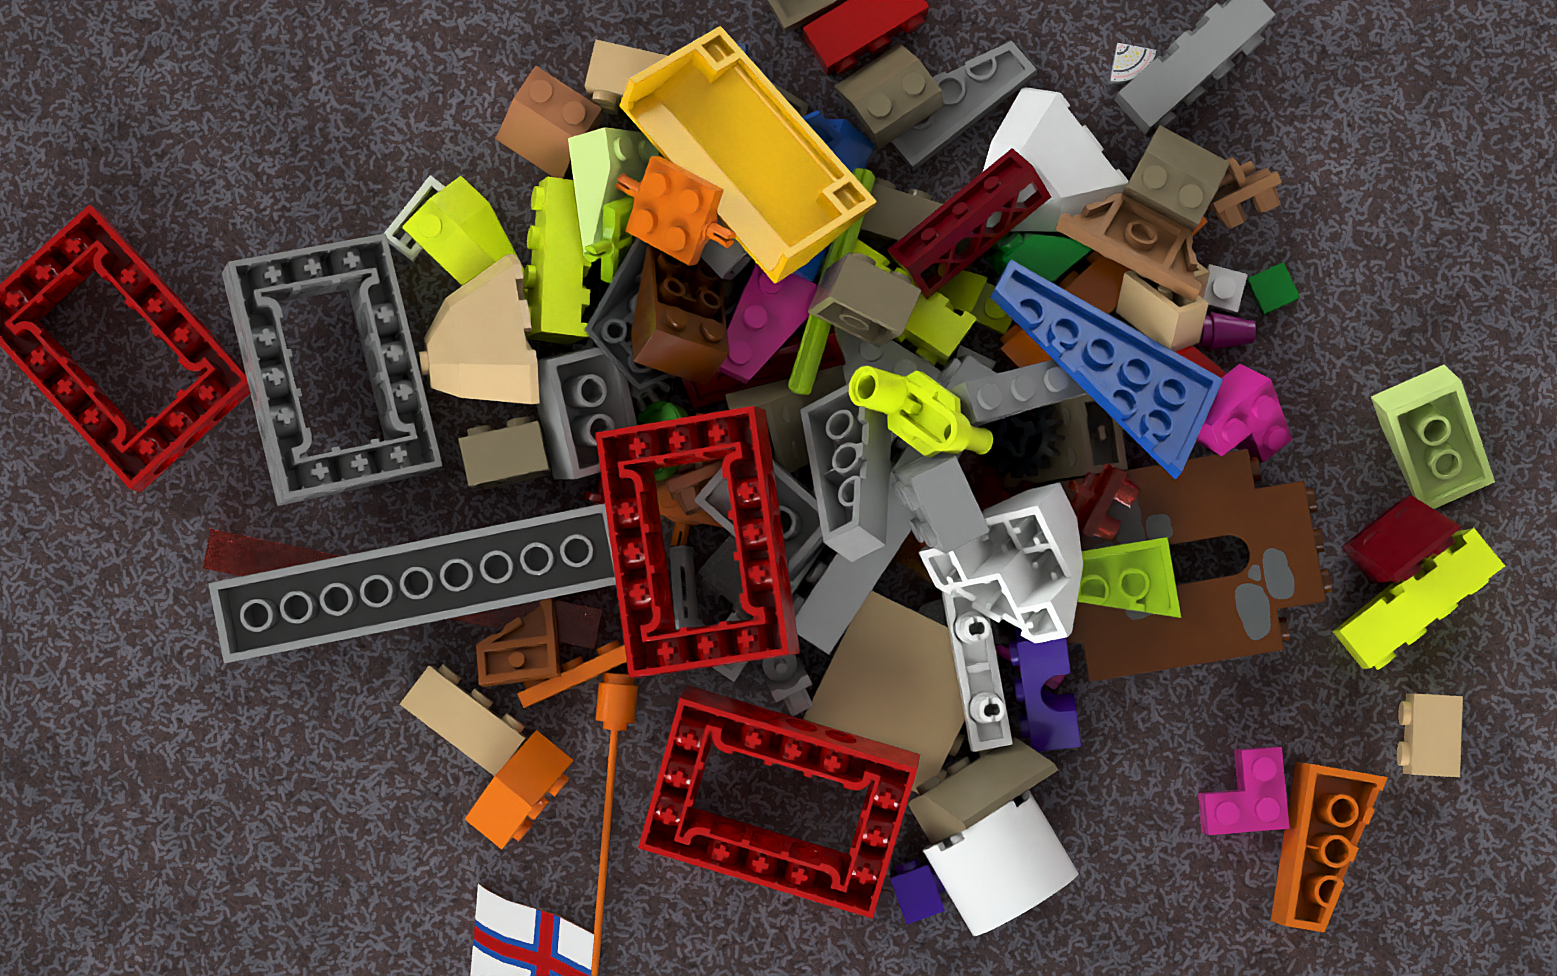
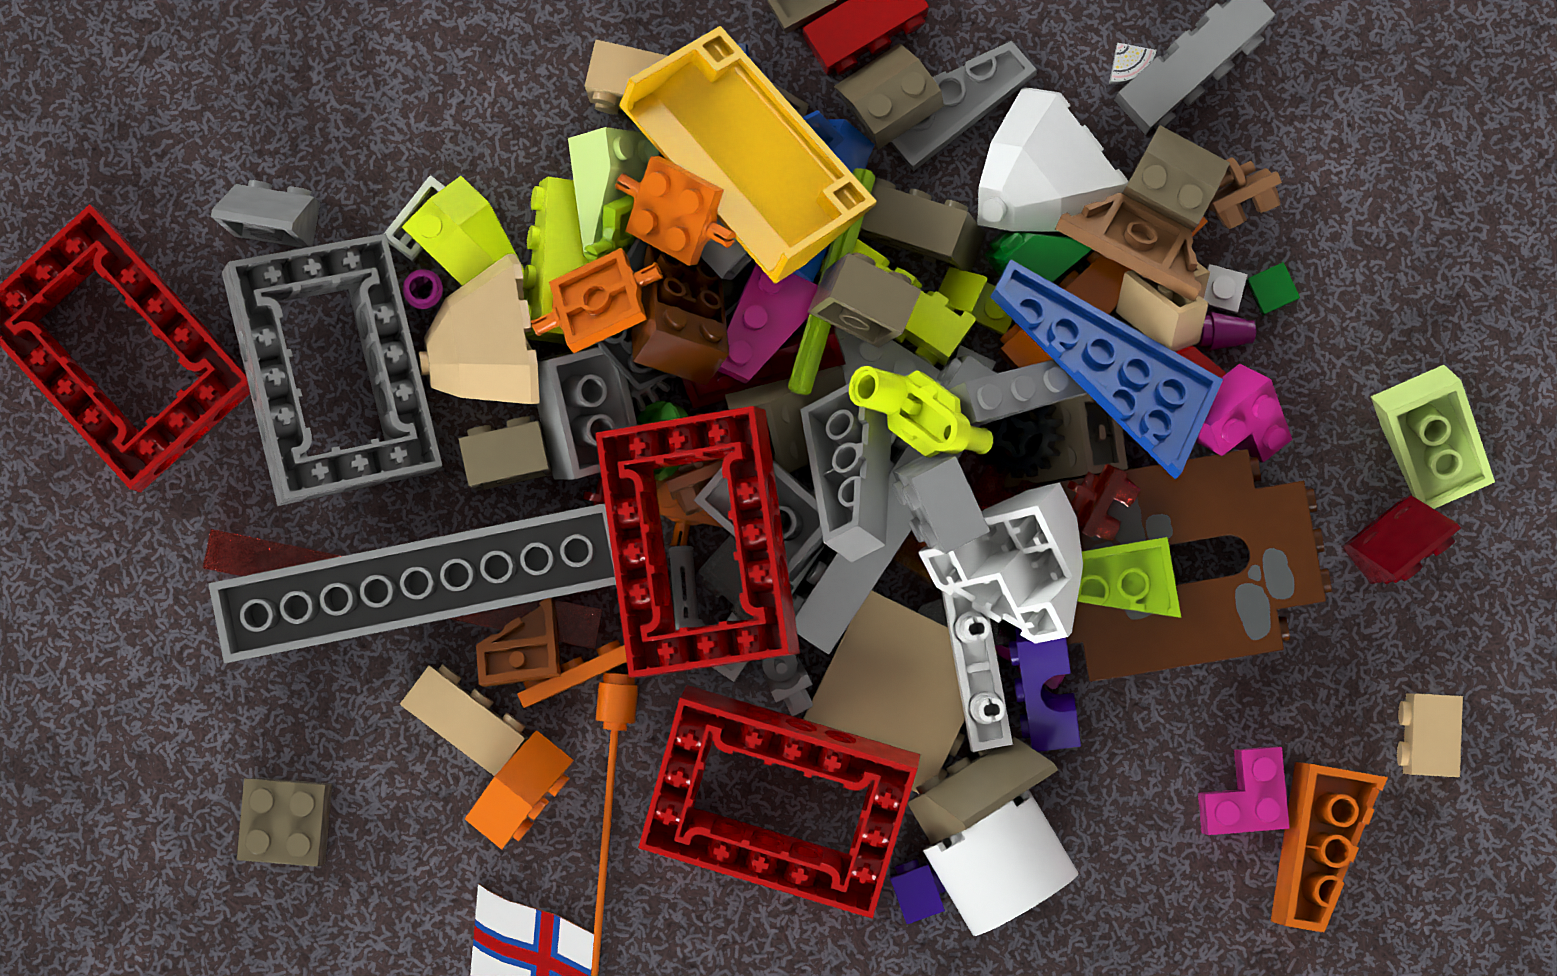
(269, 214): none -> light grey slope
(284, 821): none -> dark tan brick
(416, 283): none -> magenta cone
(543, 120): nougat slope -> none
(597, 300): none -> orange plate
(967, 216): dark red fence -> none
(1409, 606): neon yellow wedge -> none

